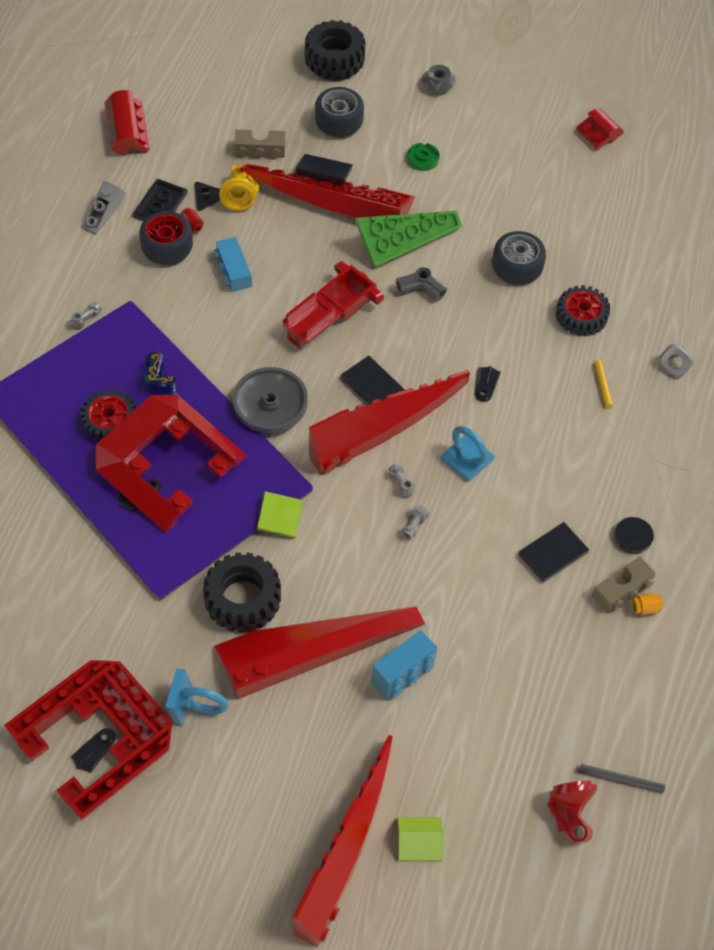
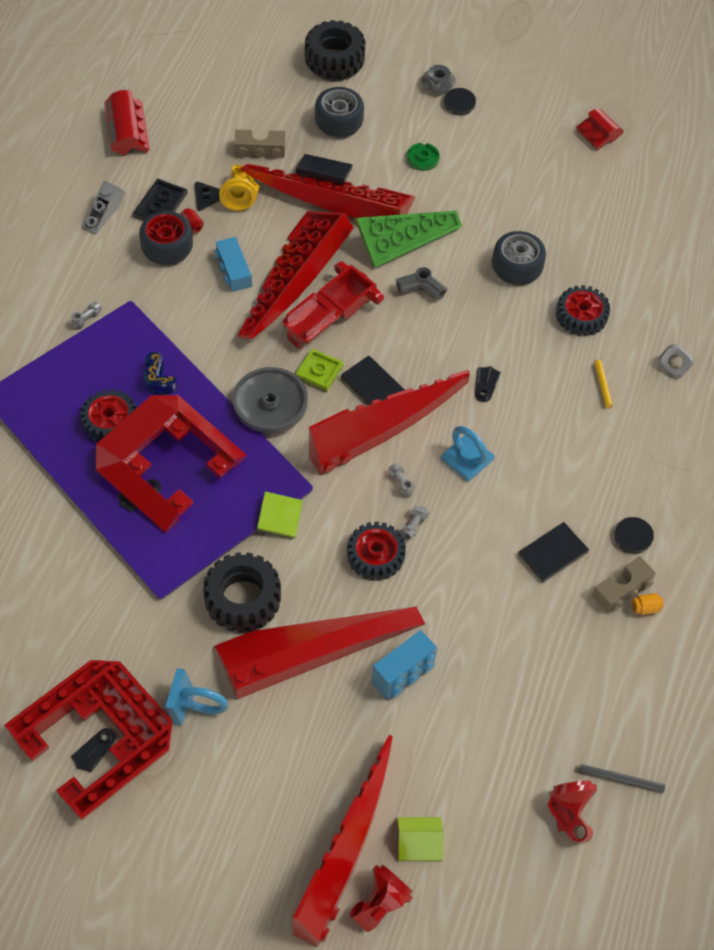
(307, 253): none -> red wedge
(319, 370): none -> lime tile
(371, 563): none -> wheel
(387, 896): none -> red piece
(460, 101): none -> black tile

